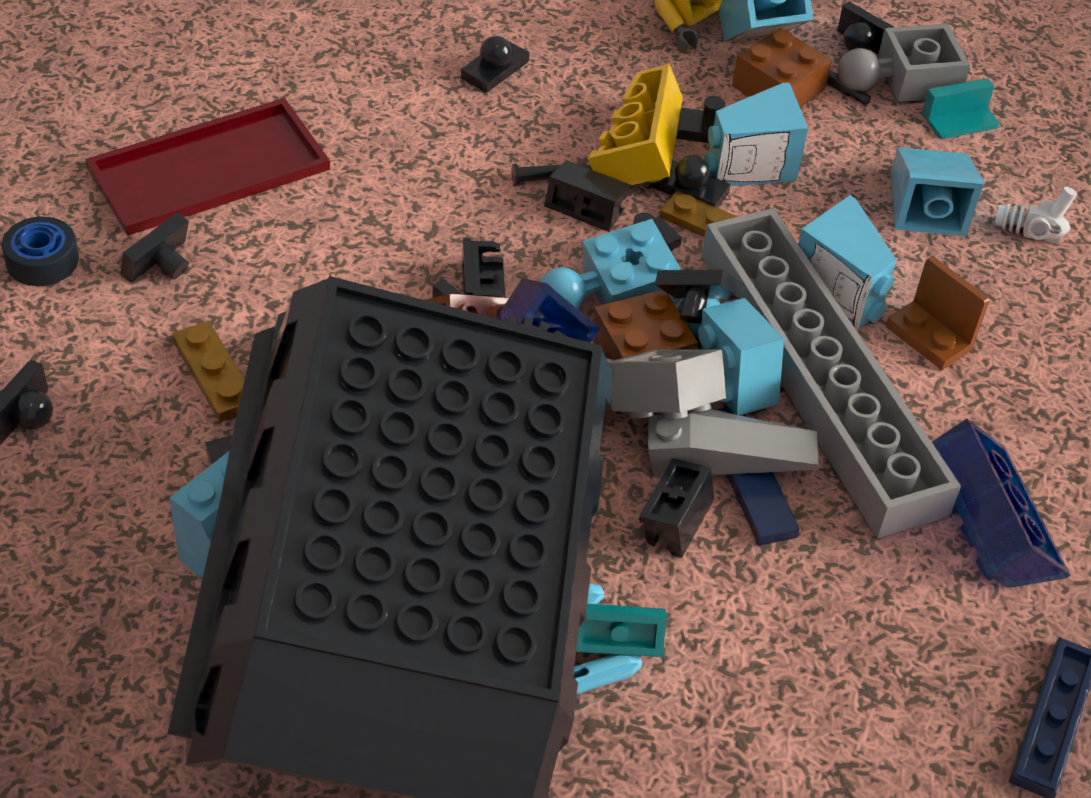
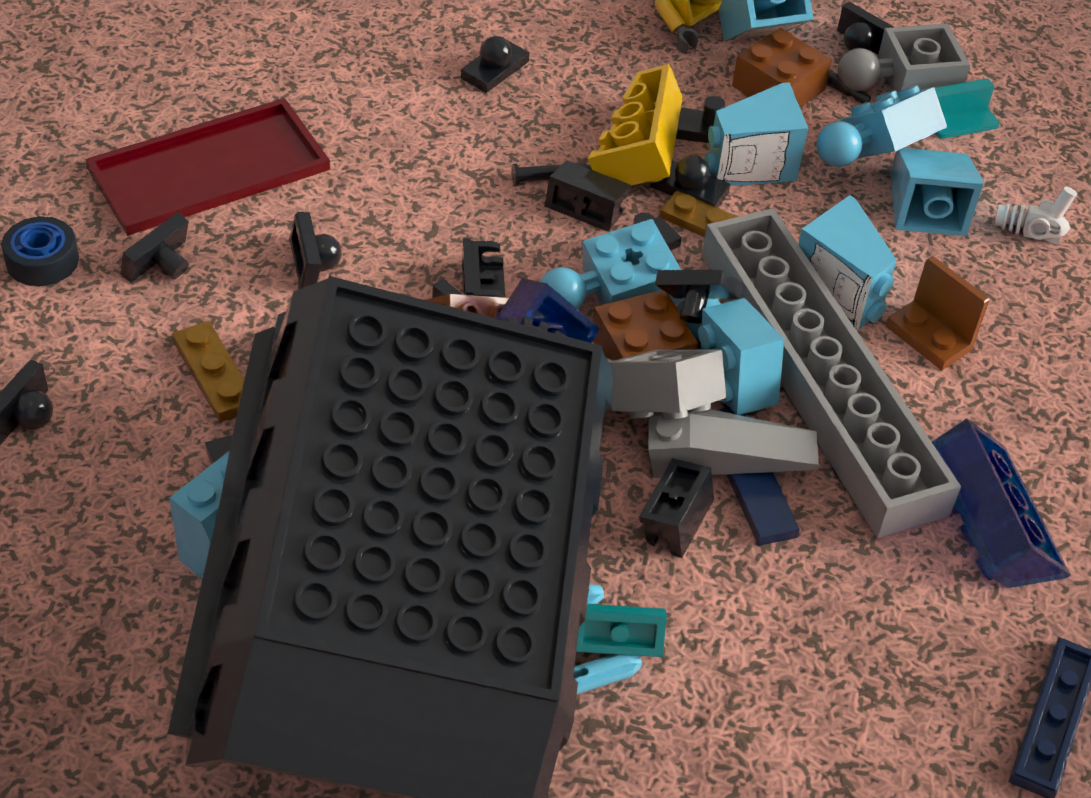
(311, 251): none -> black tile
(883, 127): none -> medium azure brick

